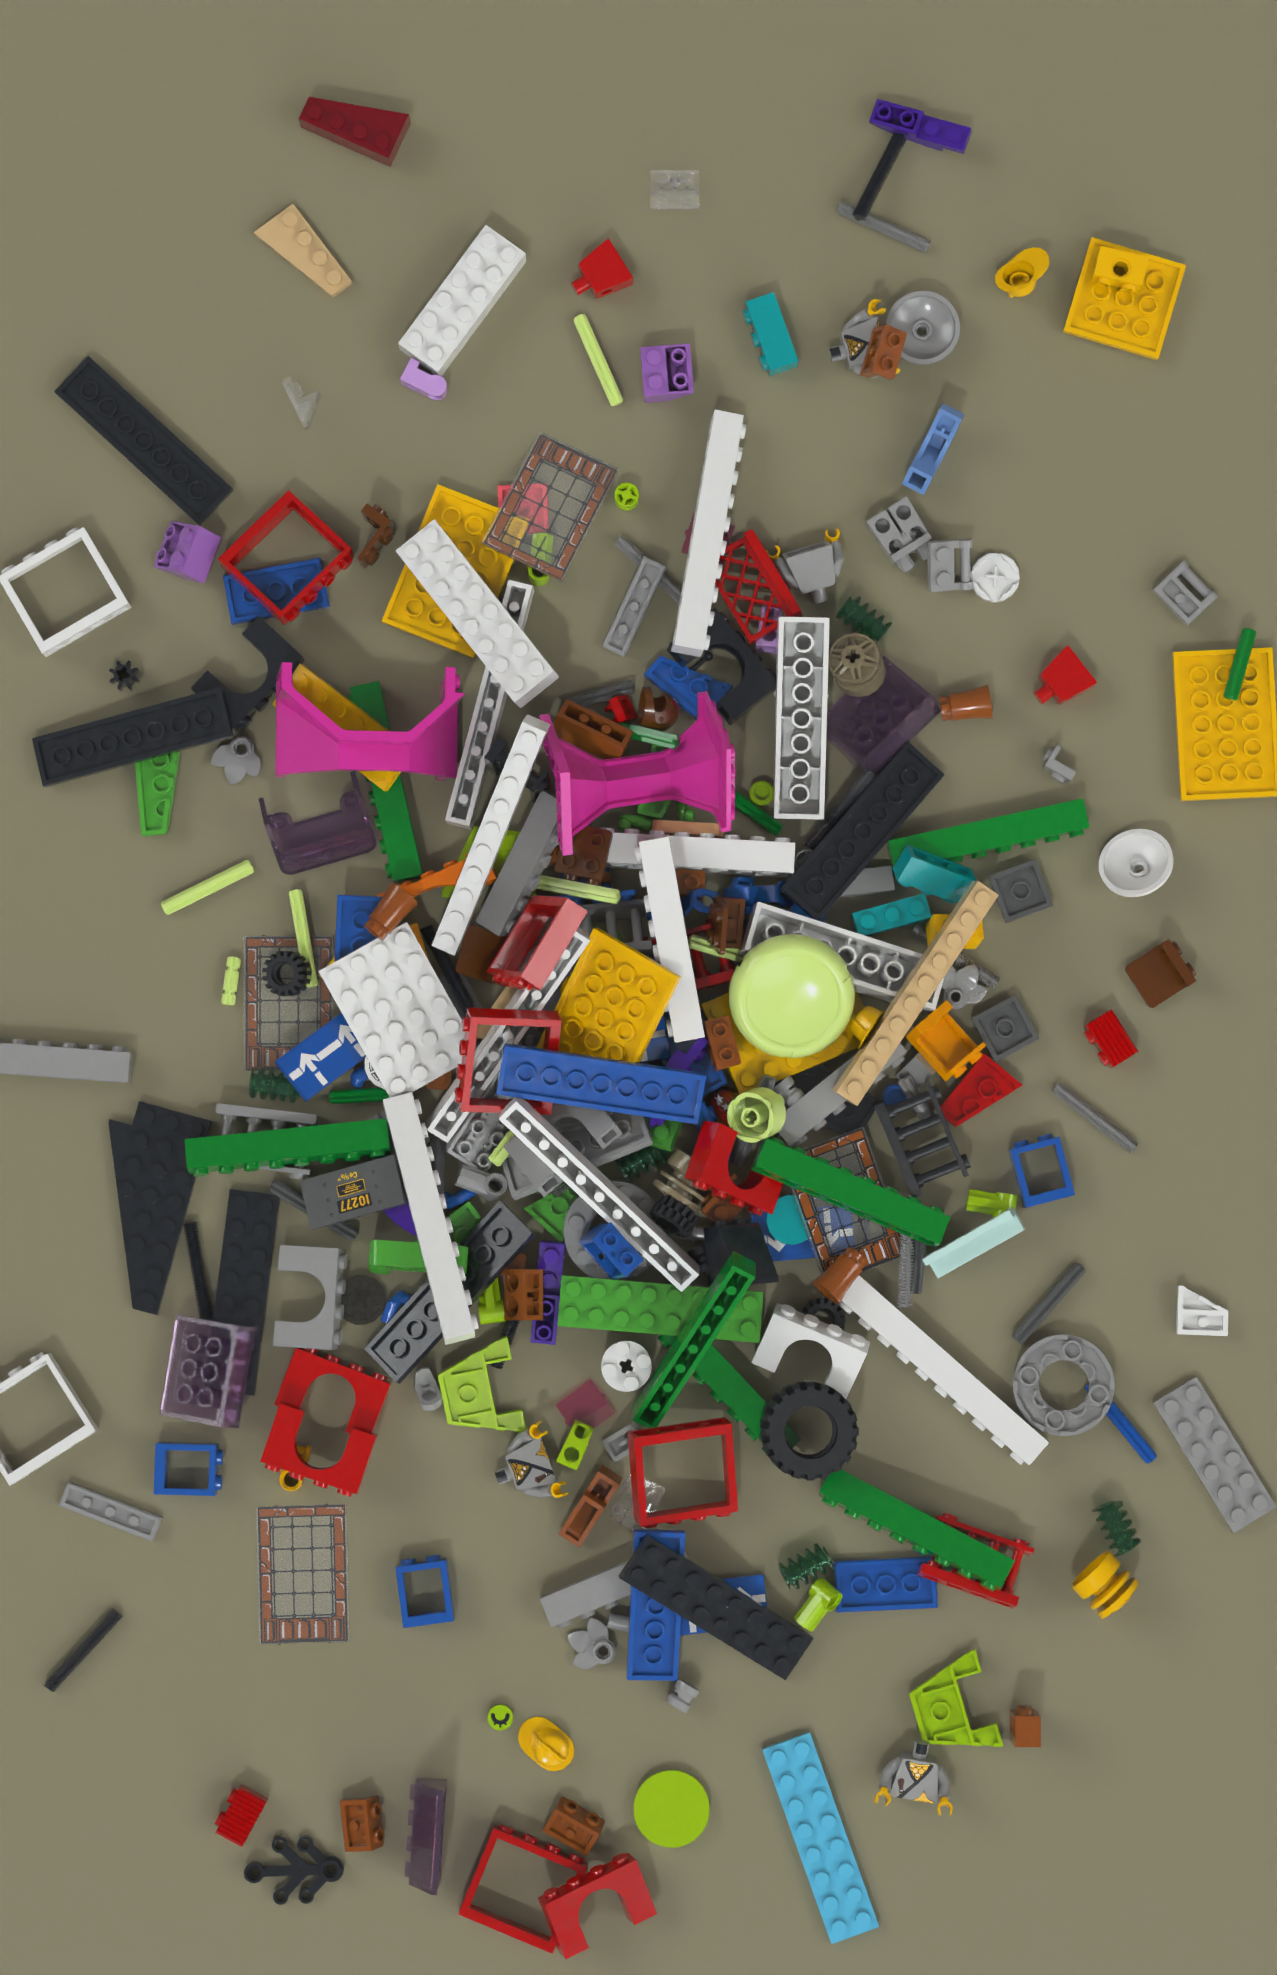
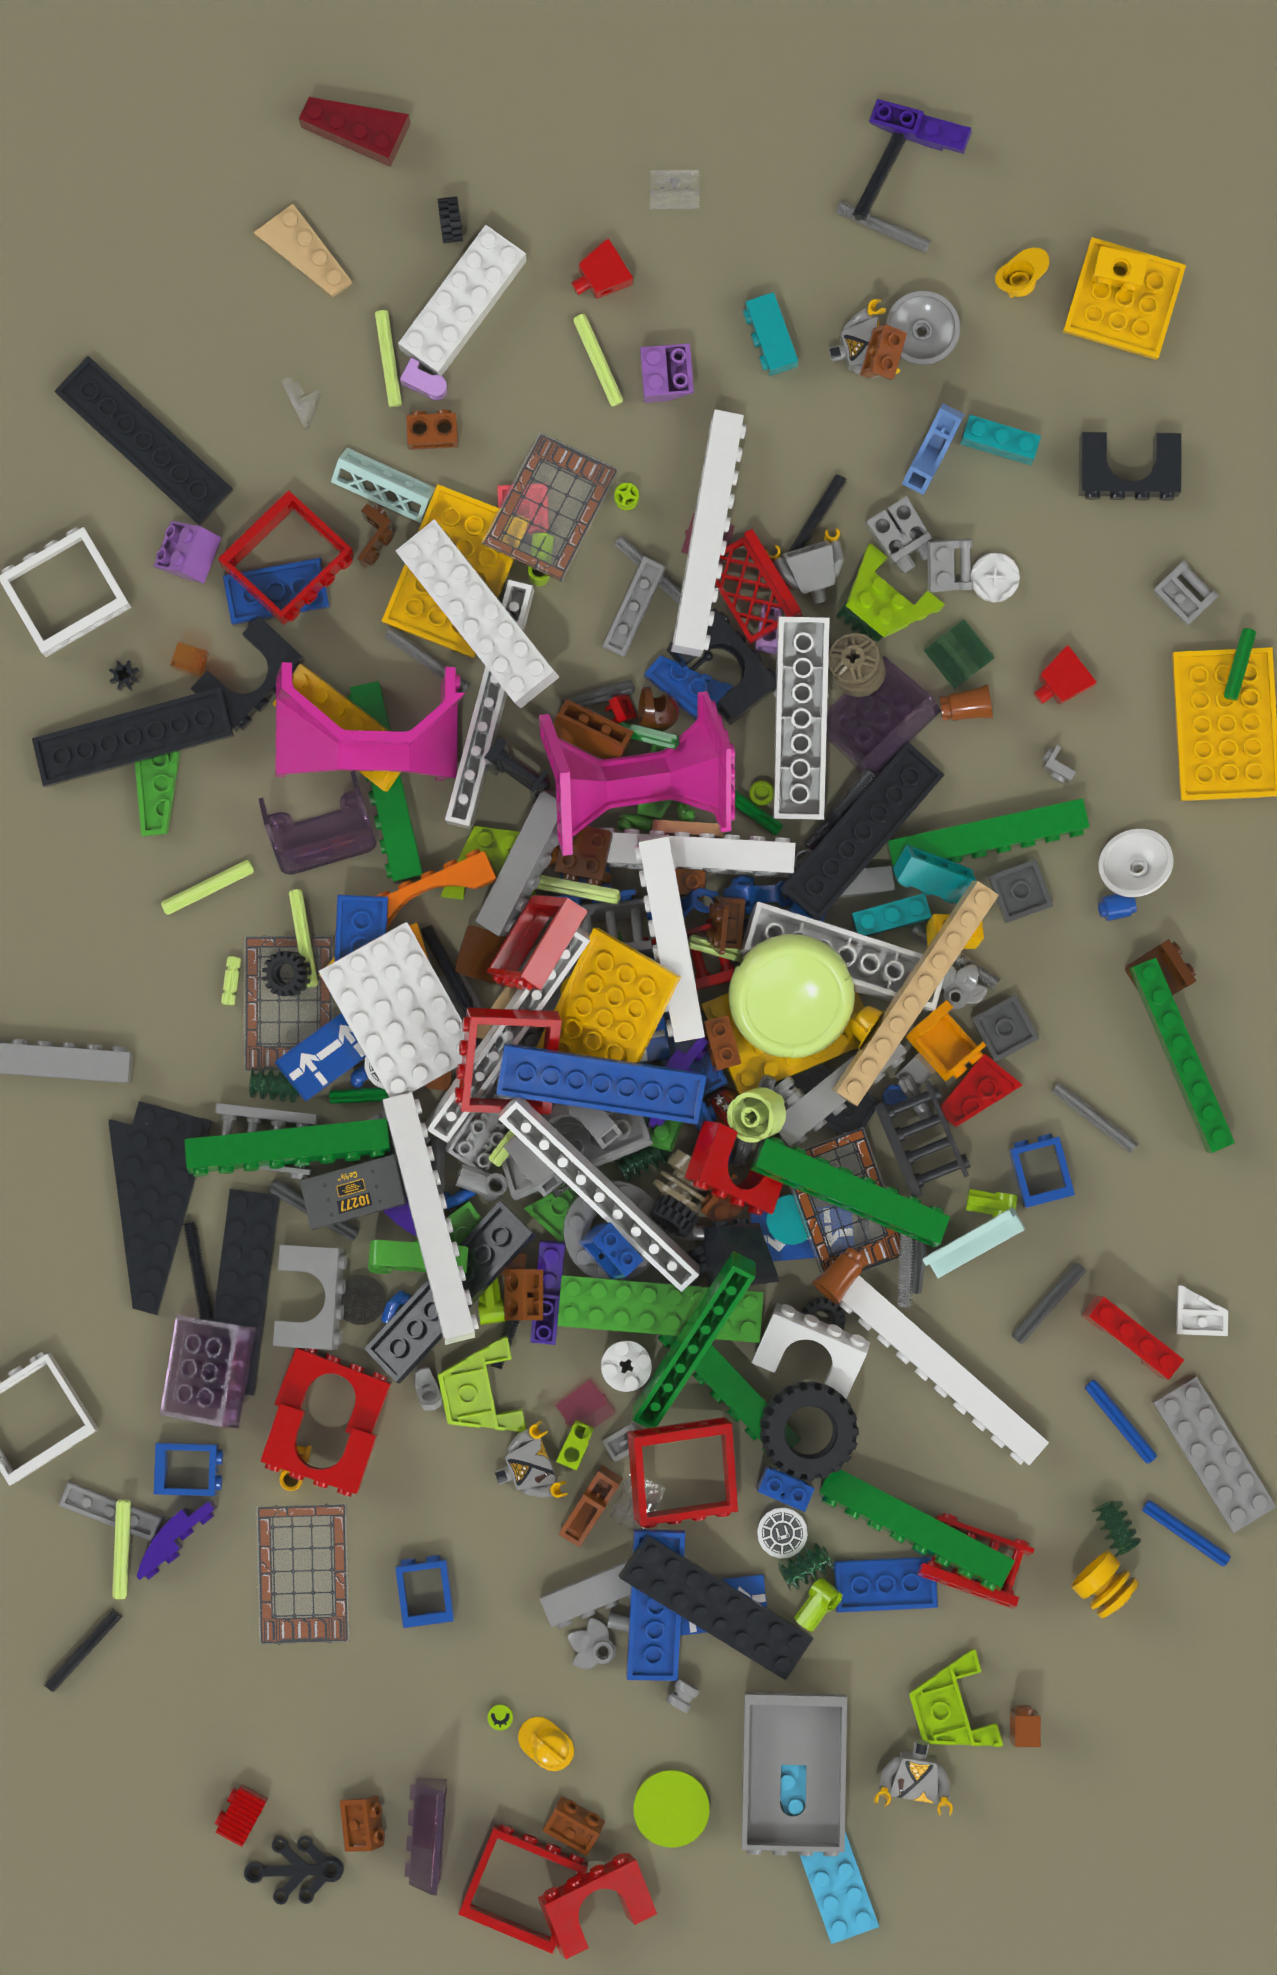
(121, 1549): none -> yellowish green axle
(165, 1544): none -> dark purple slope
(189, 659): none -> clear orange panel
(237, 763): light grey plate -> none
(385, 477): none -> light aqua fence
(388, 358): none -> yellowish green axle
(390, 911): dark orange plant -> none
(421, 656): none -> light grey axle
(432, 437): none -> dark orange brick
(450, 219): none -> black tyre
(491, 834): white brick -> none
(774, 1483): none -> blue window
(782, 1532): none -> tile
(794, 1731): none -> light grey panel
(818, 513): none -> black axle
(880, 603): none -> lime wing
(959, 654): none -> clear green slope
(1000, 440): none -> teal brick
(1070, 1421): light grey plate -> none
(1098, 480): none -> black arch
(1109, 1039): red brick -> none
(1116, 907): none -> blue brick
(1147, 1347): none -> red arch
(1181, 1055): none -> green brick
(1186, 1533): none -> blue axle

